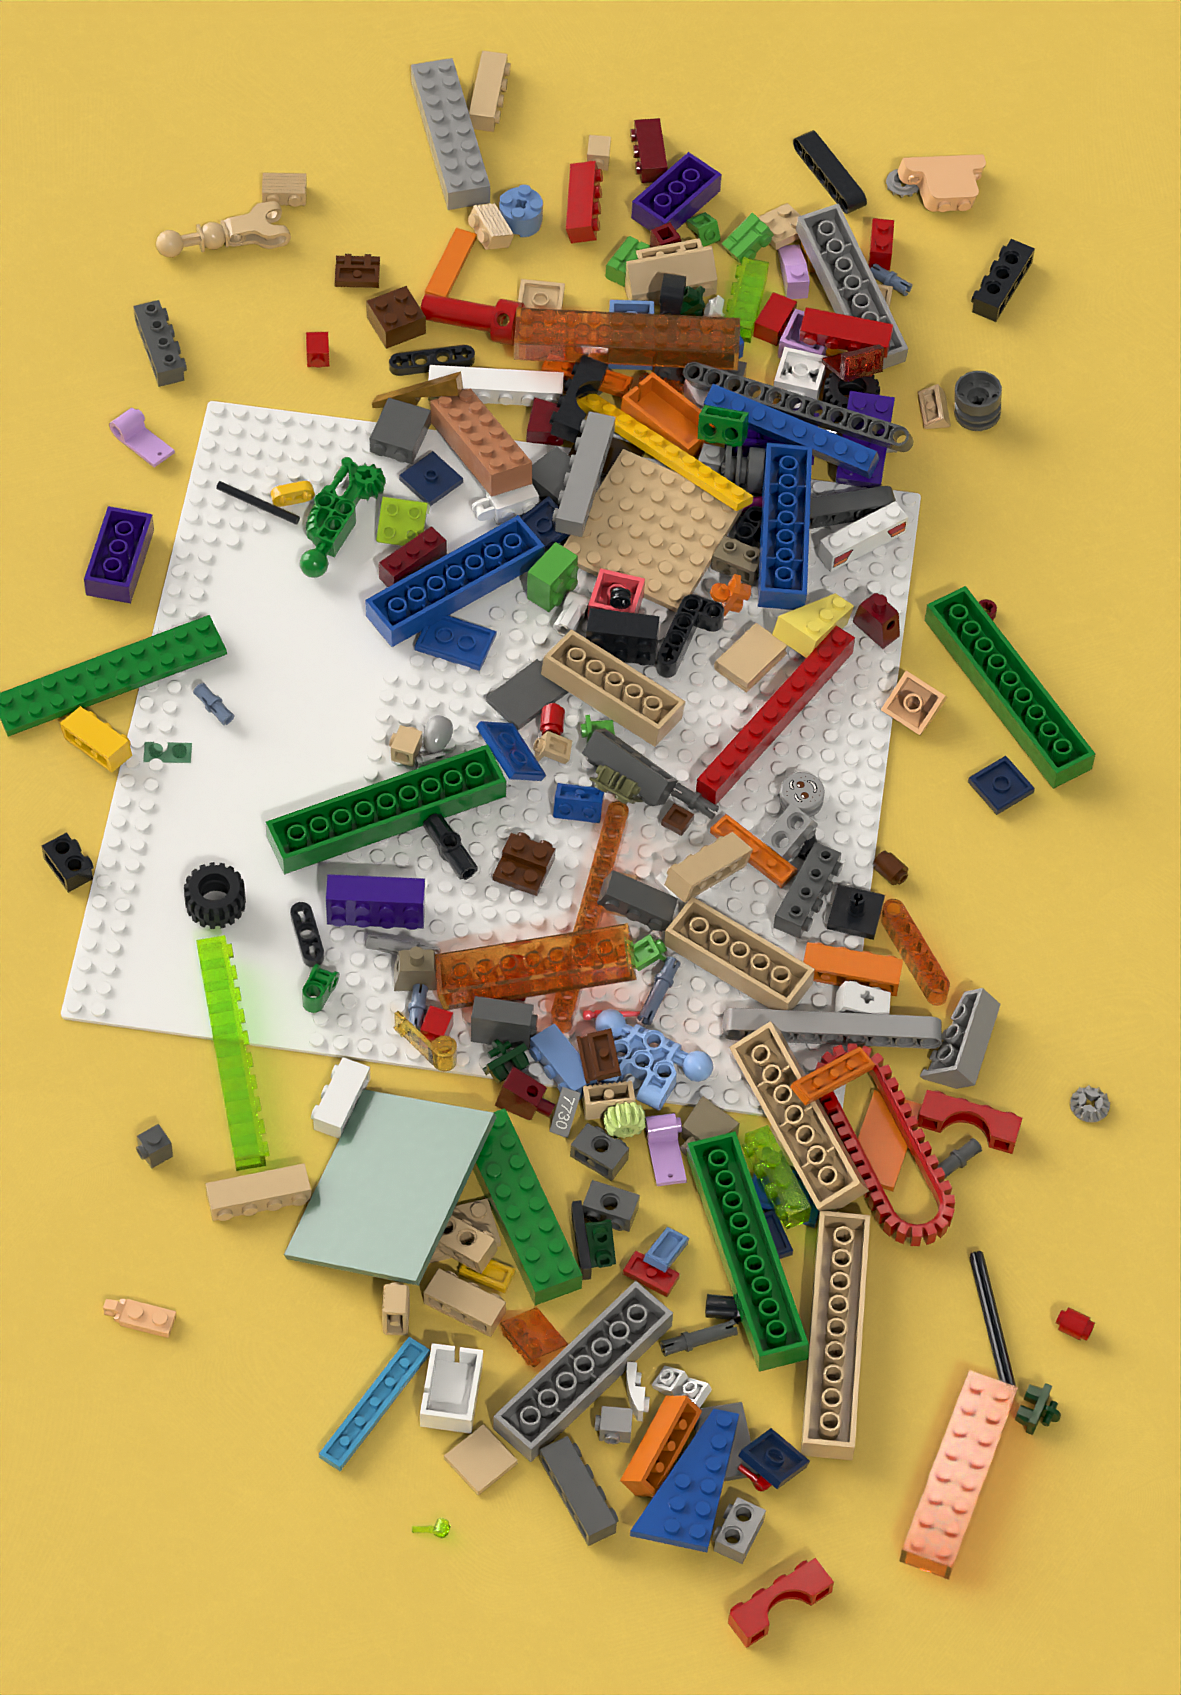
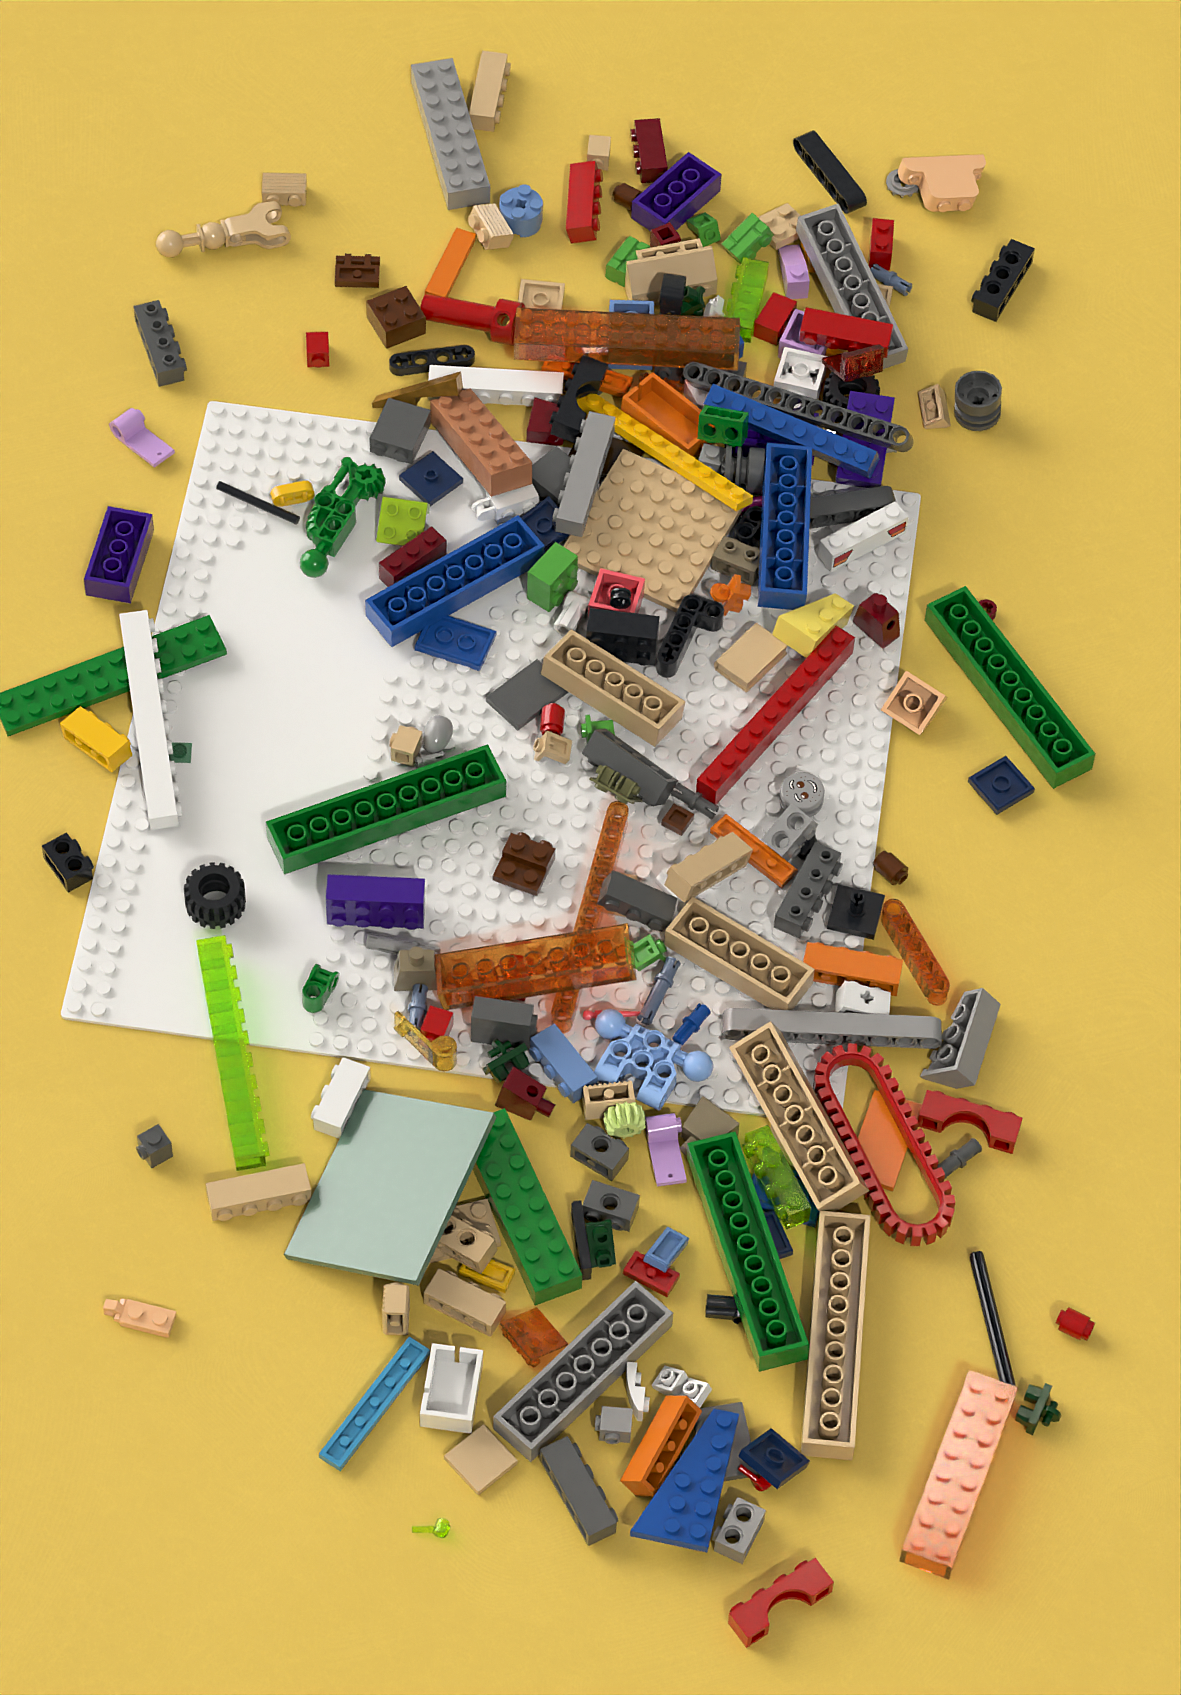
(149, 720): none -> white brick
(213, 704): sand blue pin -> none
(309, 924): black beam -> none
(456, 856): black piece -> none
(511, 751): blue tile -> none
(565, 1112): light grey sticker -> none
(578, 803): blue bracket -> none
(599, 1055): reddish brown plate -> none
(625, 194): none -> reddish brown brick
(688, 1341): dark grey pin -> none
(691, 1023): none -> blue axle
(832, 1076): orange tile -> none
(1090, 1113): light grey gear -> none

